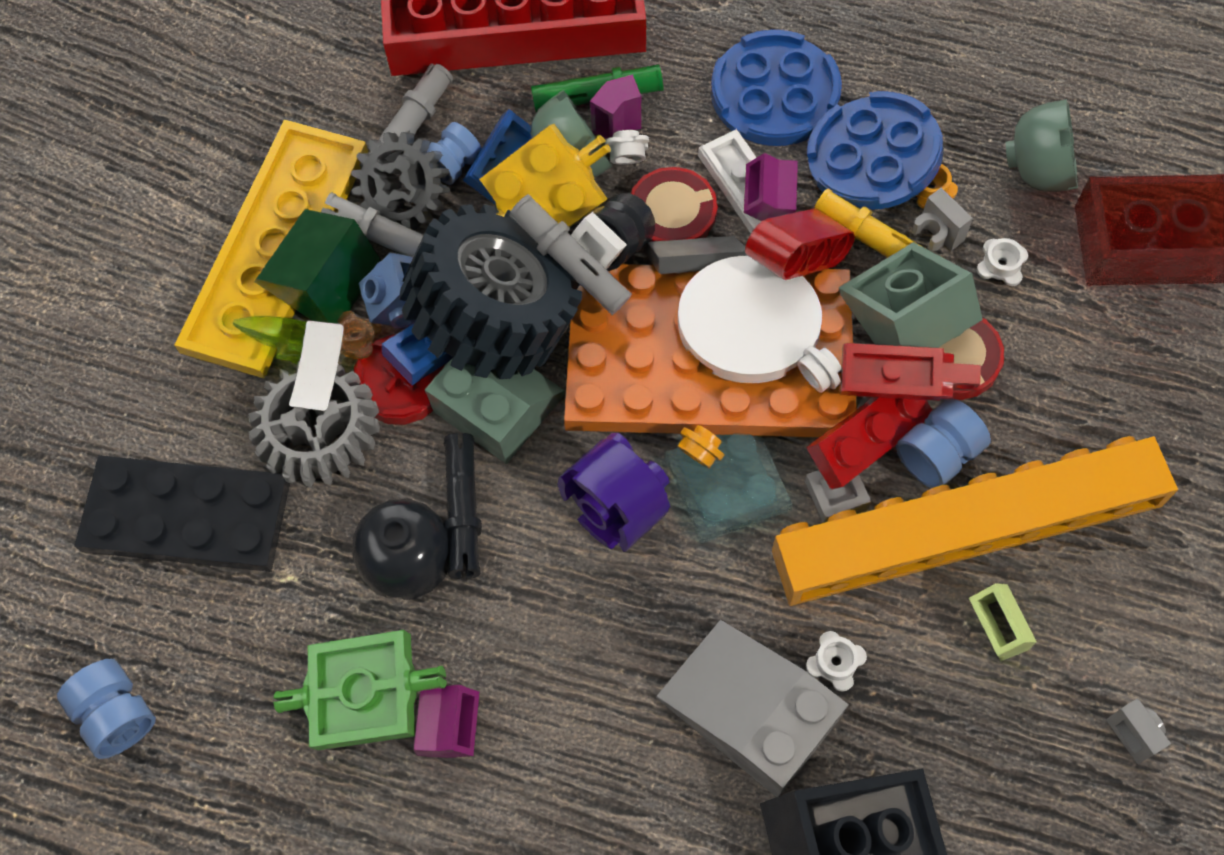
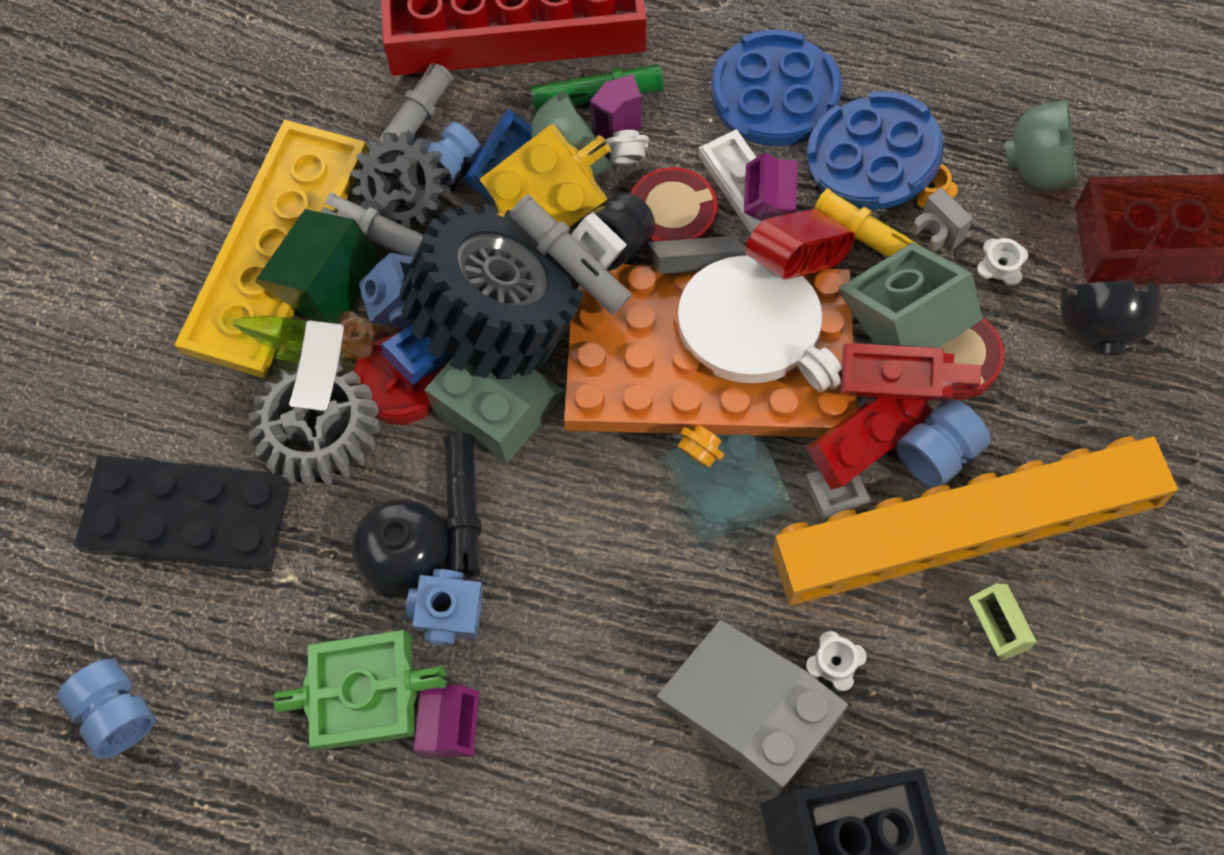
(459, 620): none -> medium blue brick
(616, 492): dark purple brick -> none
(1110, 314): none -> black cylinder
(1139, 730): light grey plate -> none

